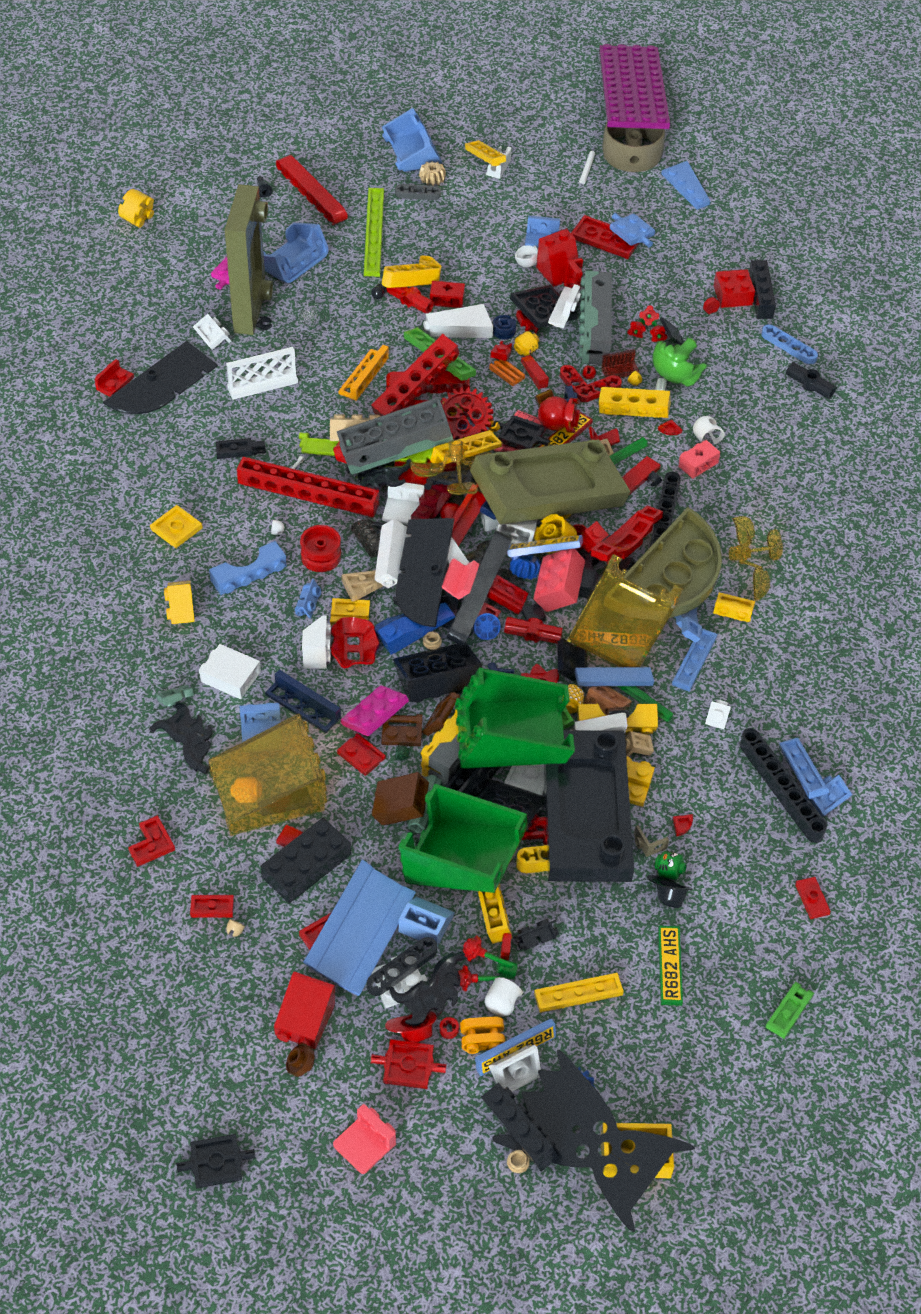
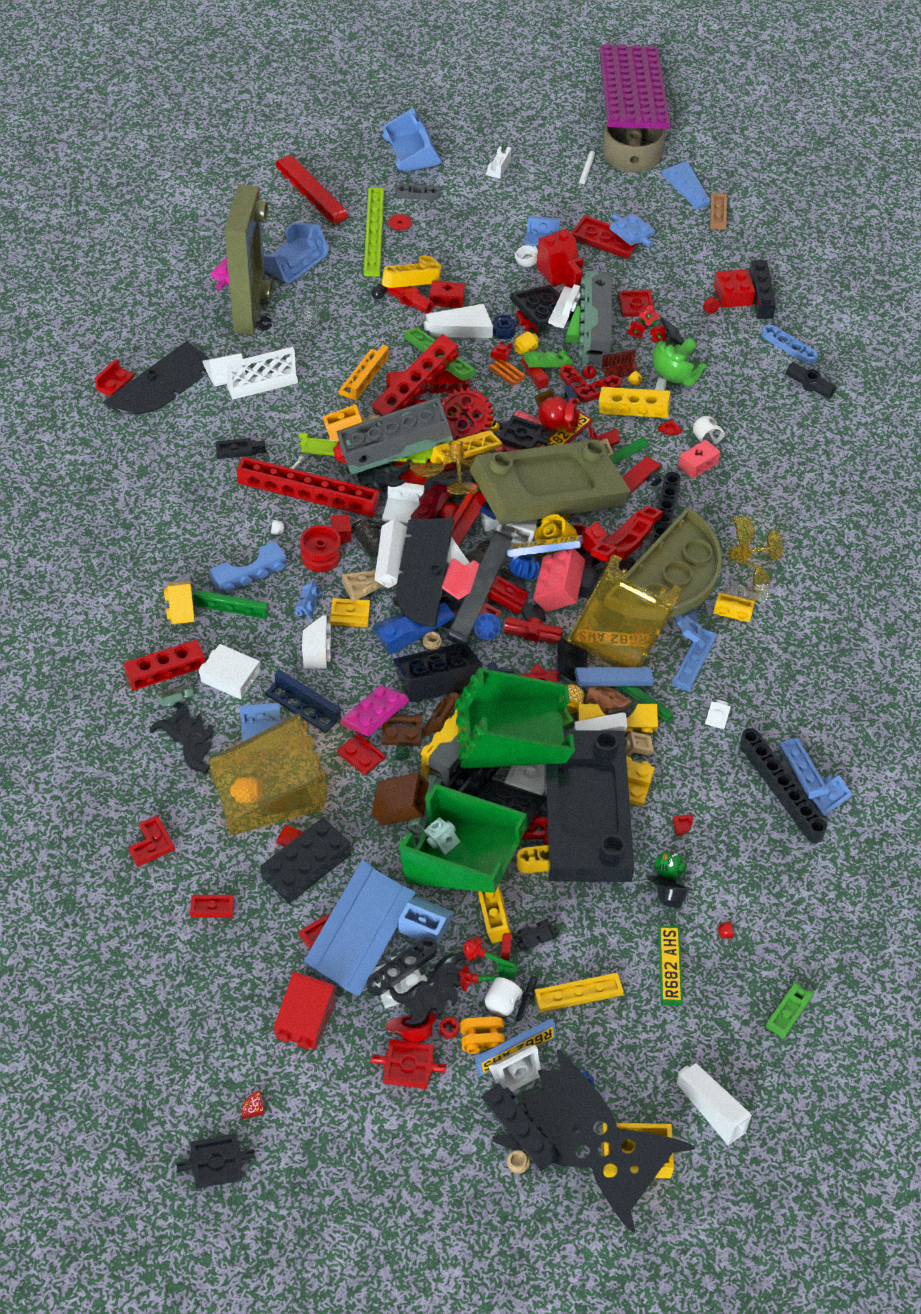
(136, 207): yellow brick -> none
(164, 665): none -> red brick
(176, 526): yellow plate -> none
(211, 332): white bracket -> none
(217, 368): none -> white slope
(230, 604): none -> green tile
(234, 926): tan hinge -> none
(252, 1106): none -> red tile
(265, 189): black cone -> none
(300, 1060): reddish brown plate -> none
(341, 524): none -> red brick
(342, 419): none -> light orange brick
(354, 627): red piece -> none
(366, 1140): coral bracket -> none
(399, 222): none -> red piece
(432, 173): tan gear -> none
(439, 832): none -> light aqua brick
(485, 152): yellow plate -> none
(527, 995): none -> black piece
(548, 359): none -> bright green plate
(573, 331): none -> bright green slope
(634, 302): none -> red tile
(648, 848): dark tan bracket -> none
(714, 1103): none -> white slope
(718, 211): none -> medium nougat plate
(725, 930): none -> red hinge
(742, 592): none -> clear piece
(812, 898): red plate -> none

